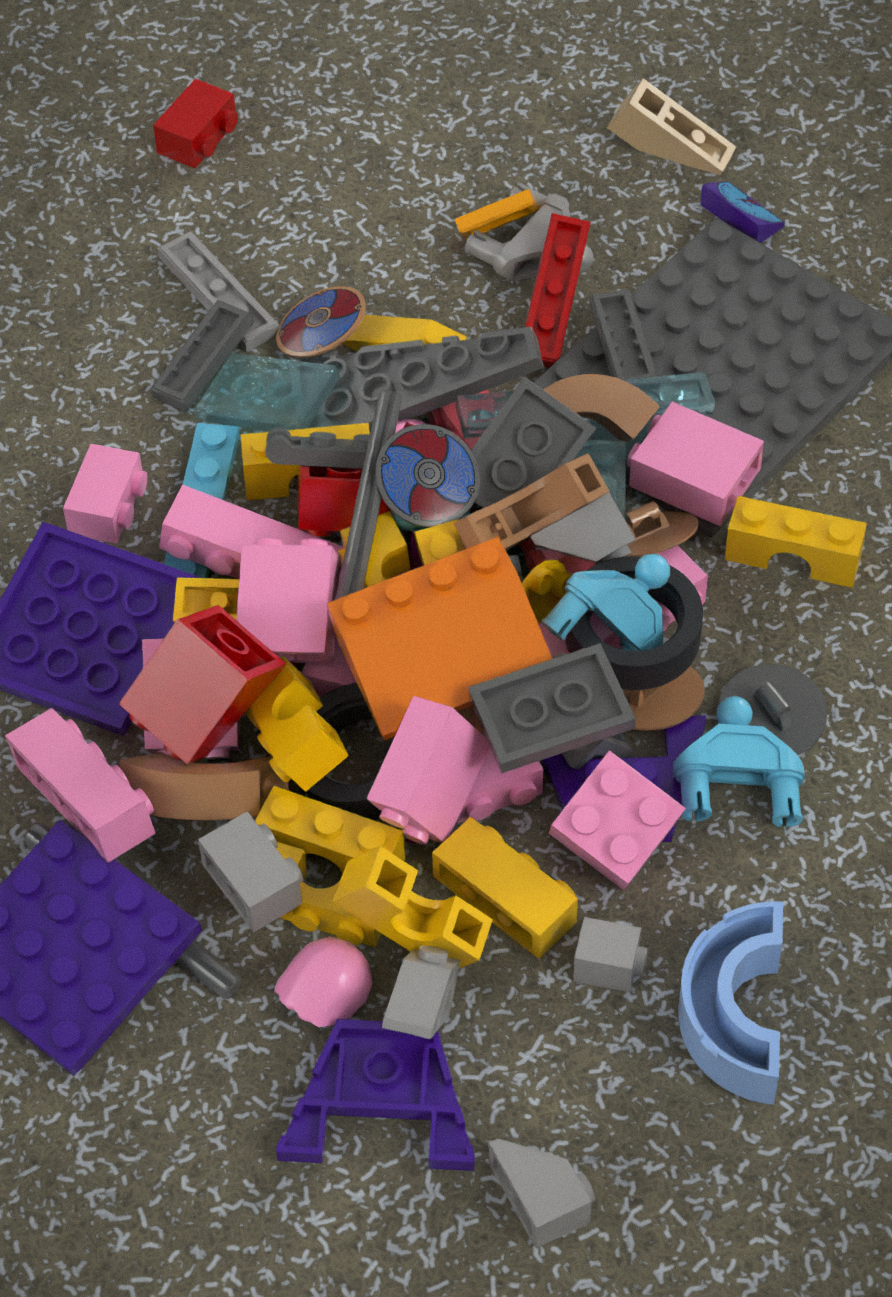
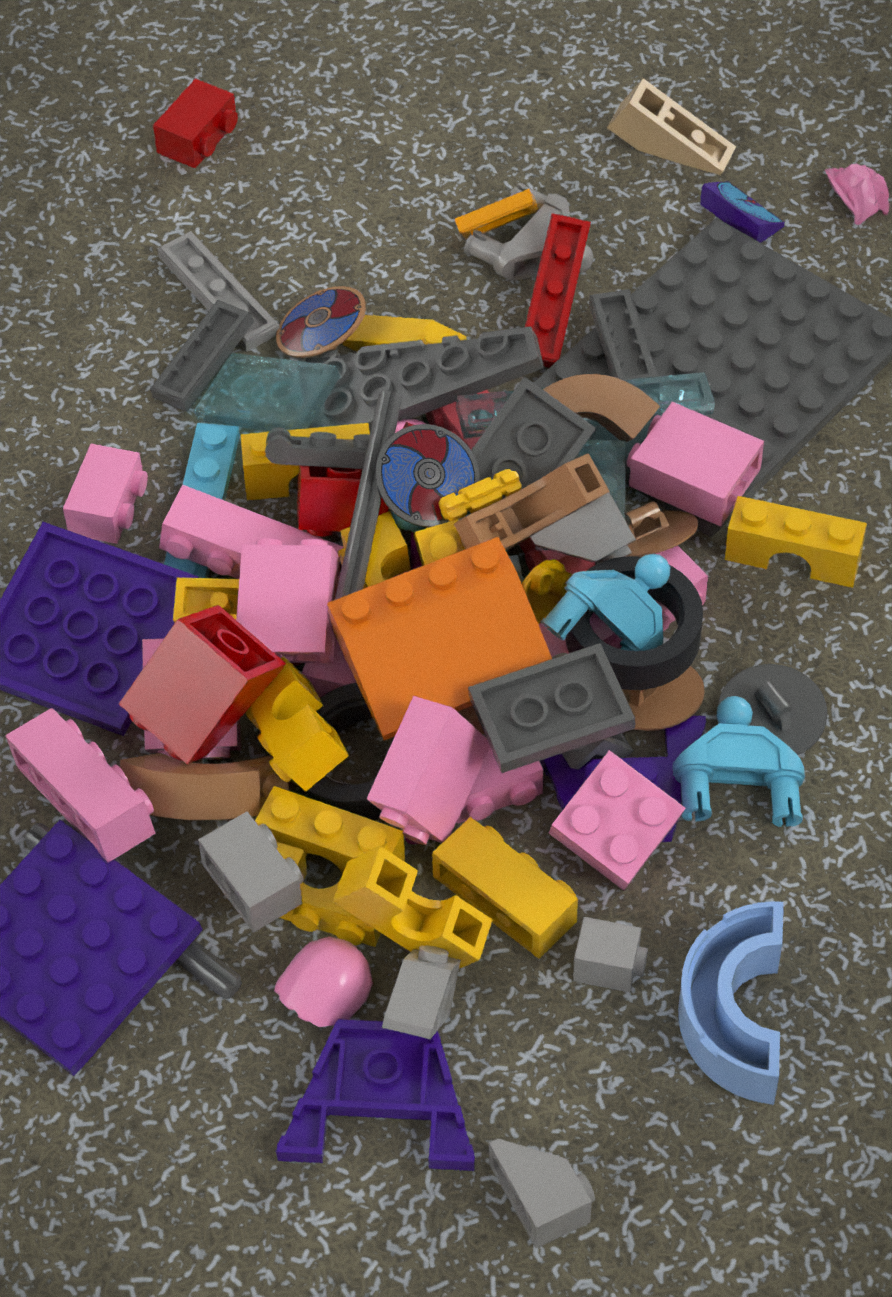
(479, 495): none -> yellow axle
(860, 190): none -> bright pink hat

